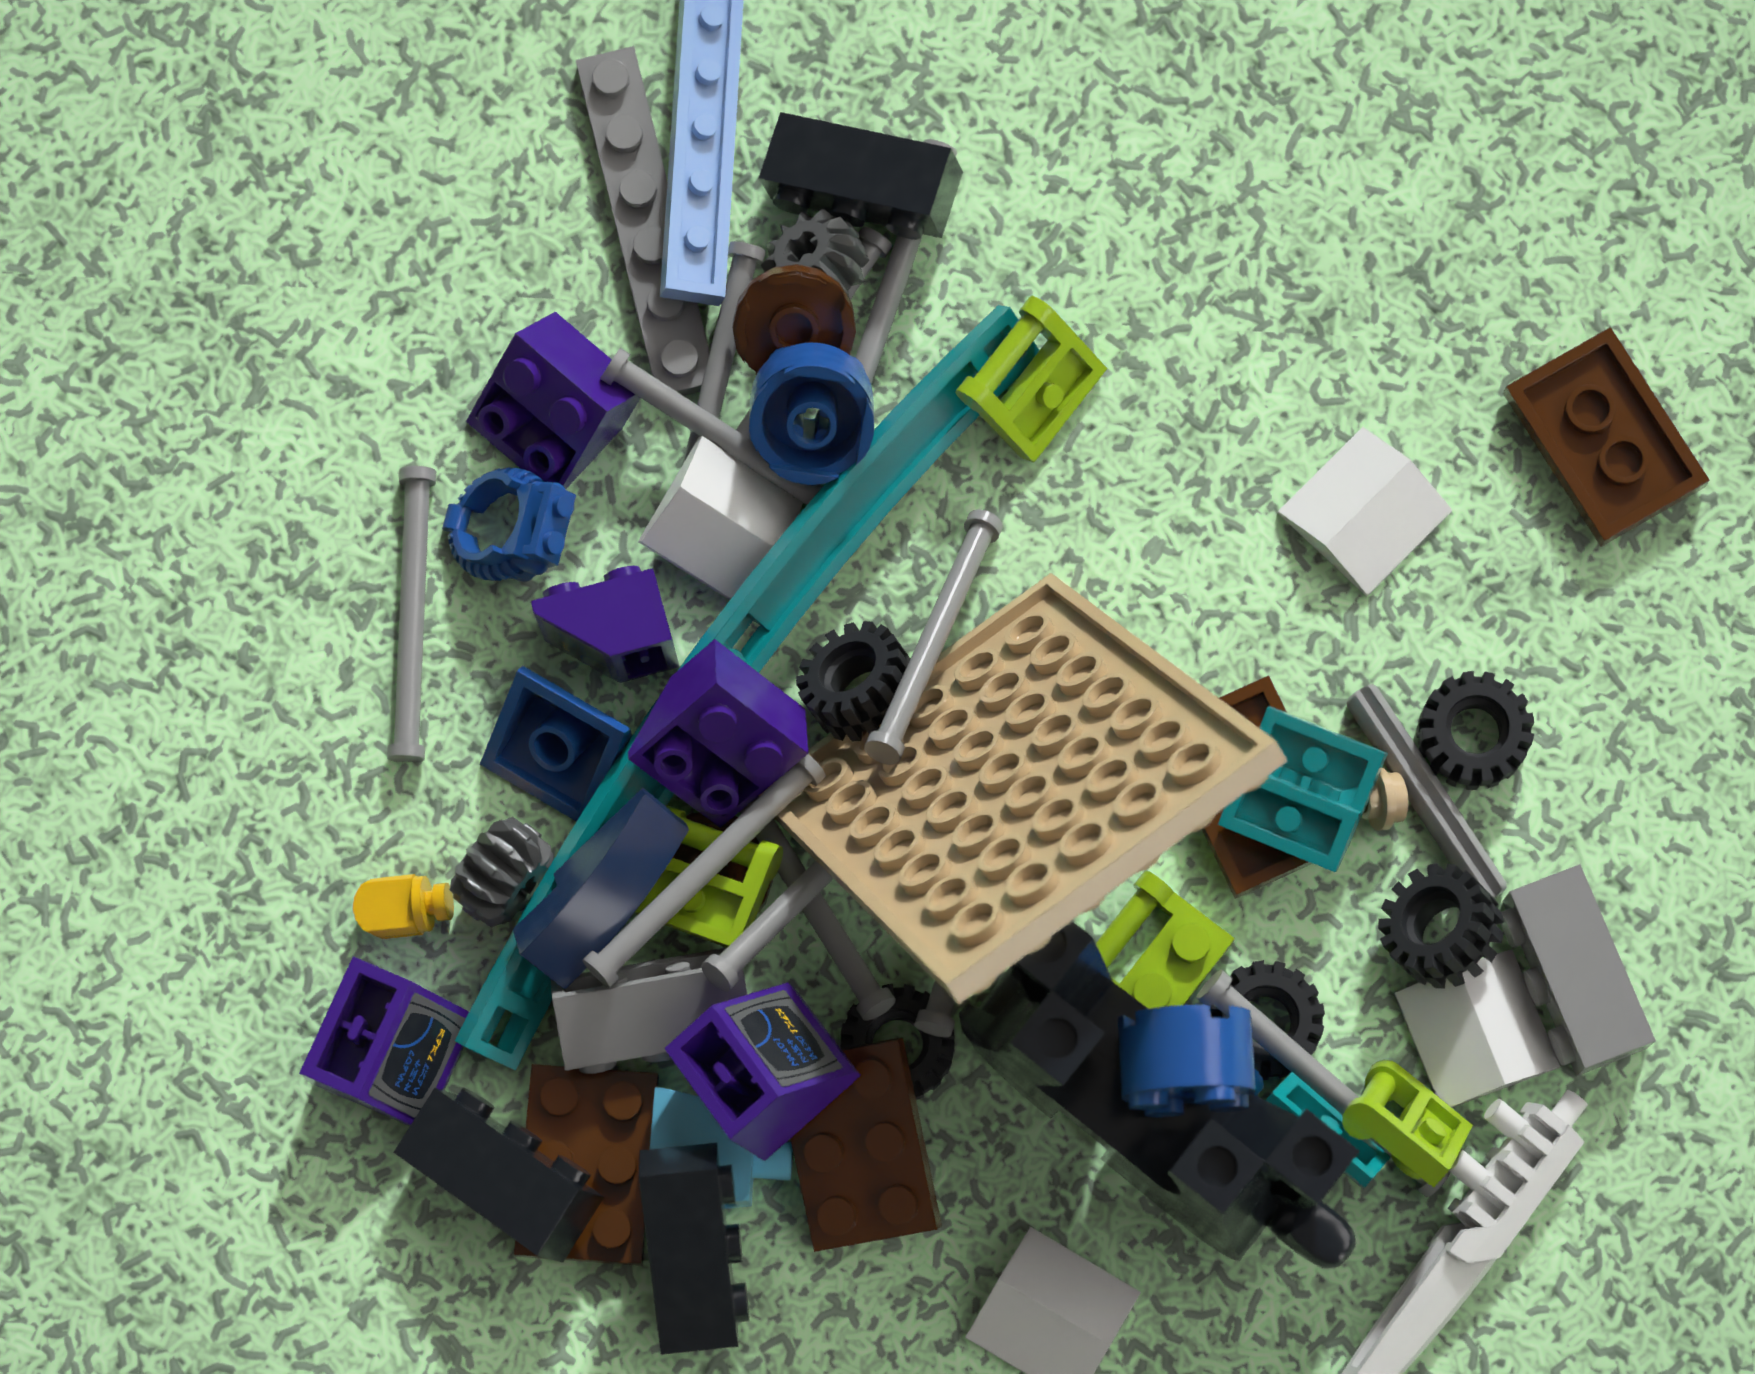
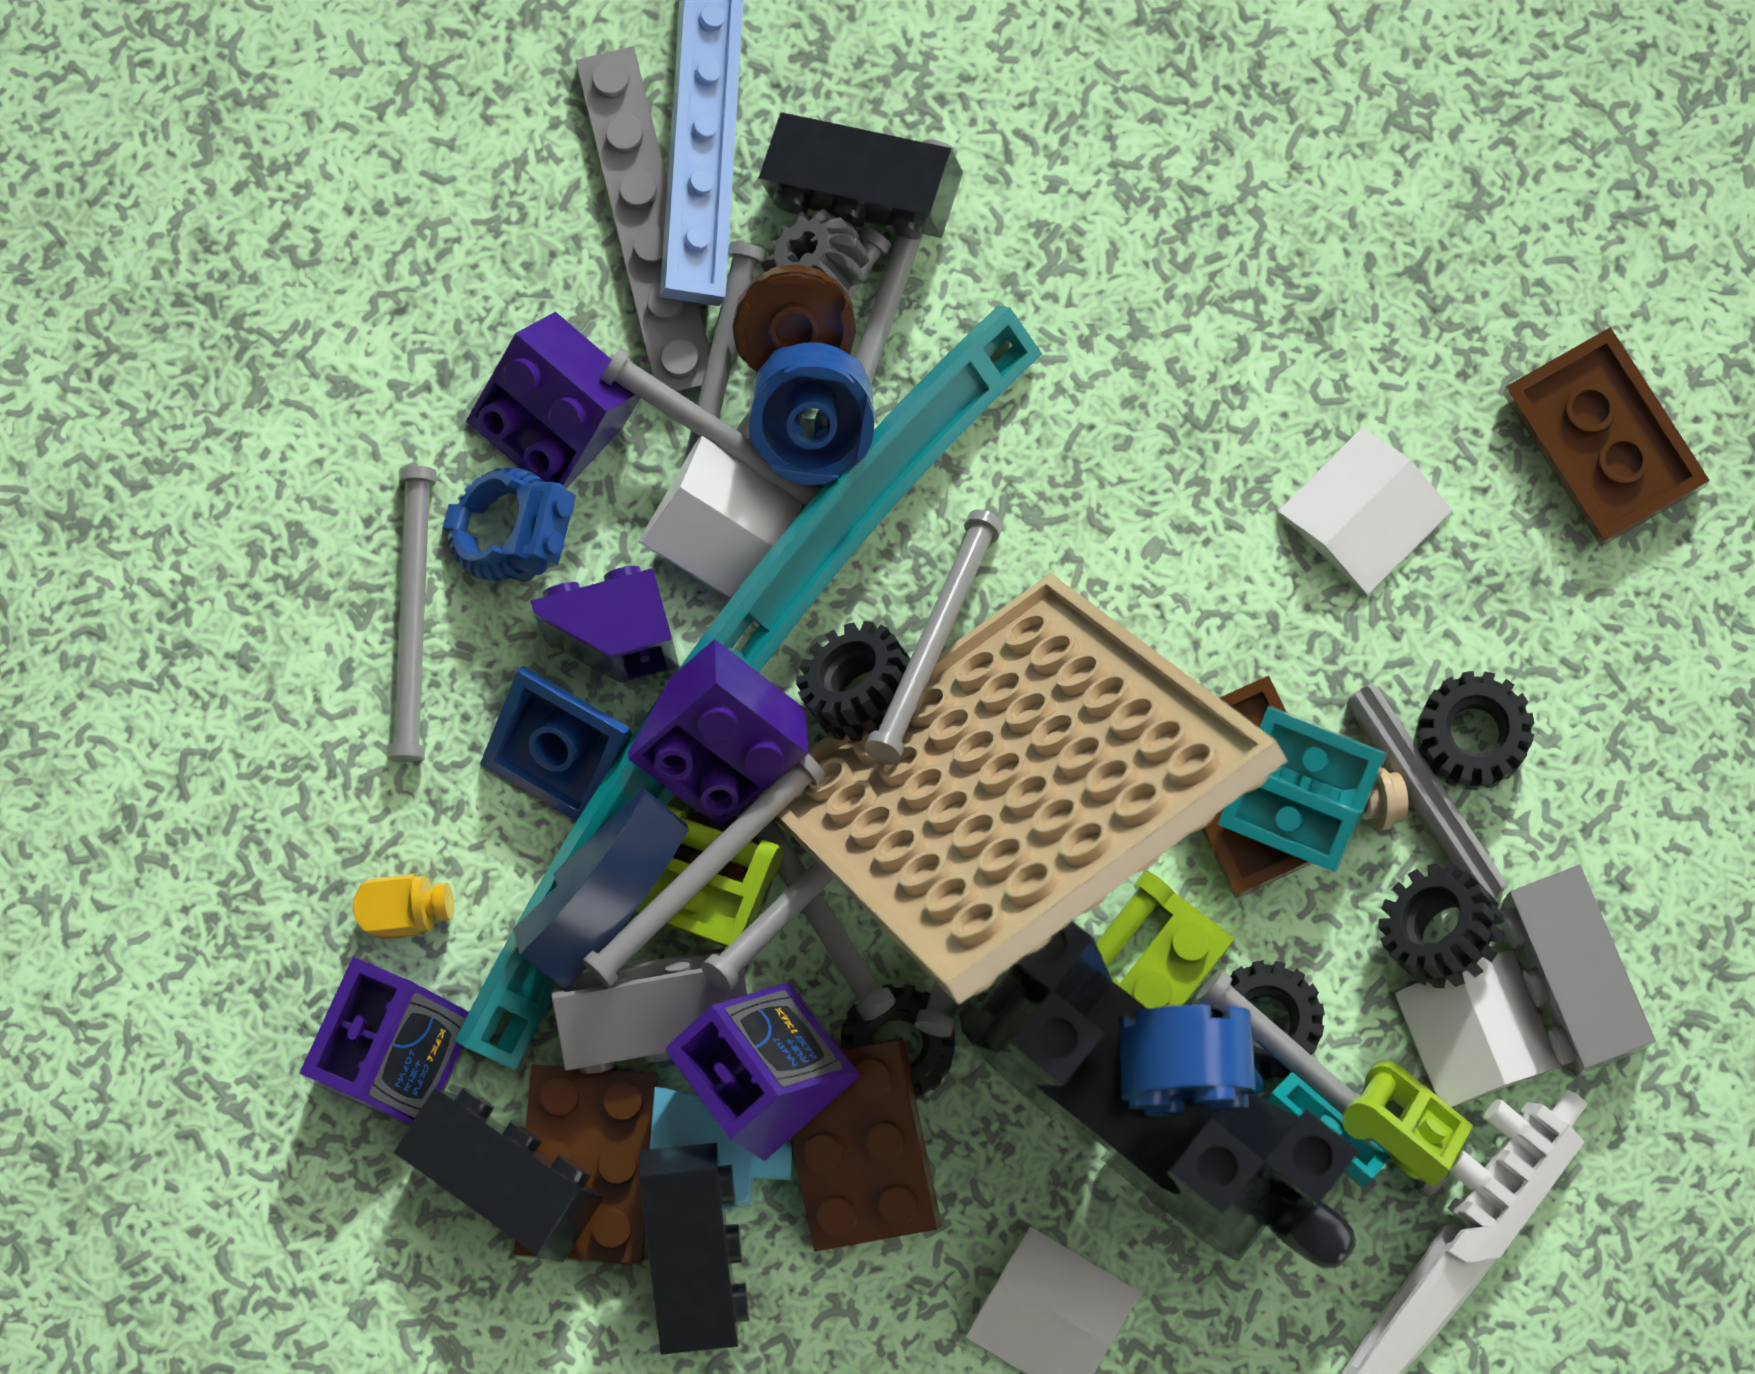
(501, 871): dark grey gear -> none
(1045, 390): lime plate -> none

